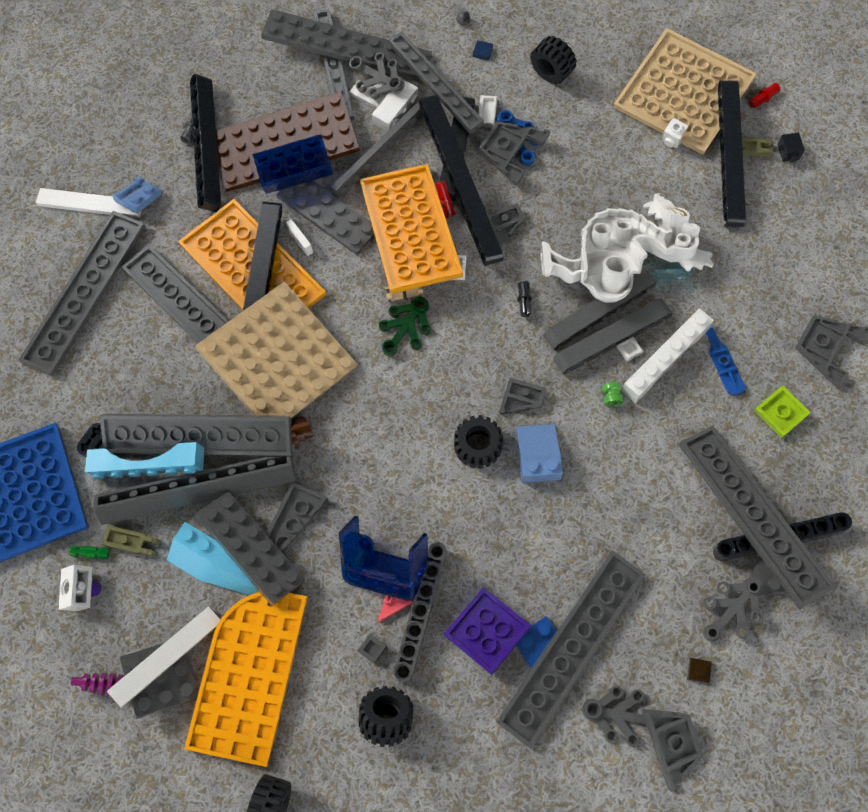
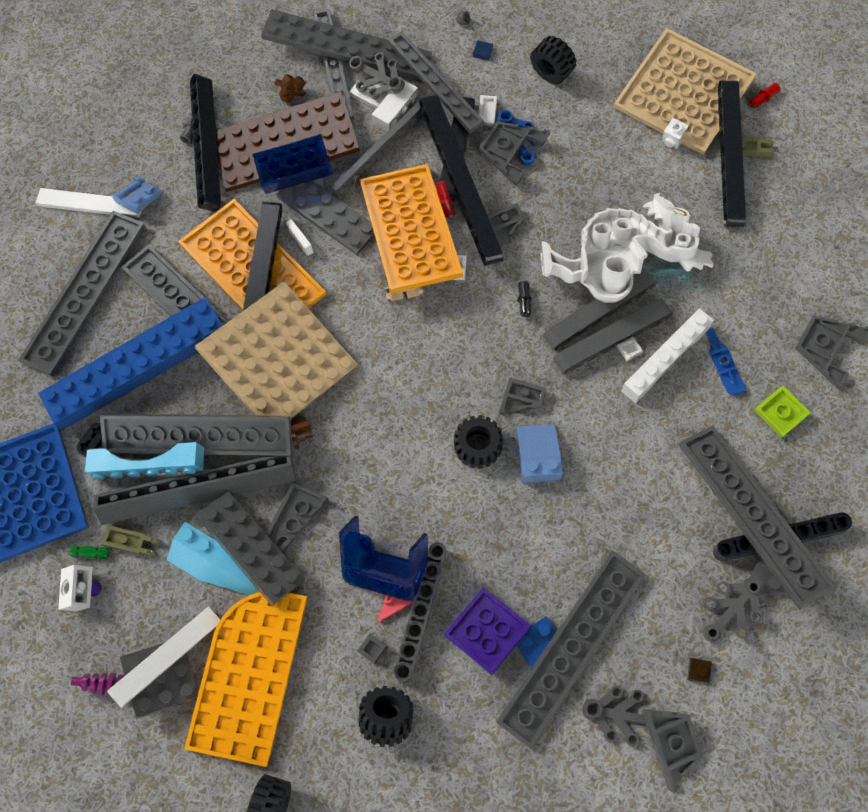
(129, 364): none -> blue brick
(290, 87): none -> reddish brown hips
(405, 324): dark green plant -> none
(612, 394): bright green wheel -> none
(790, 147): black brick -> none

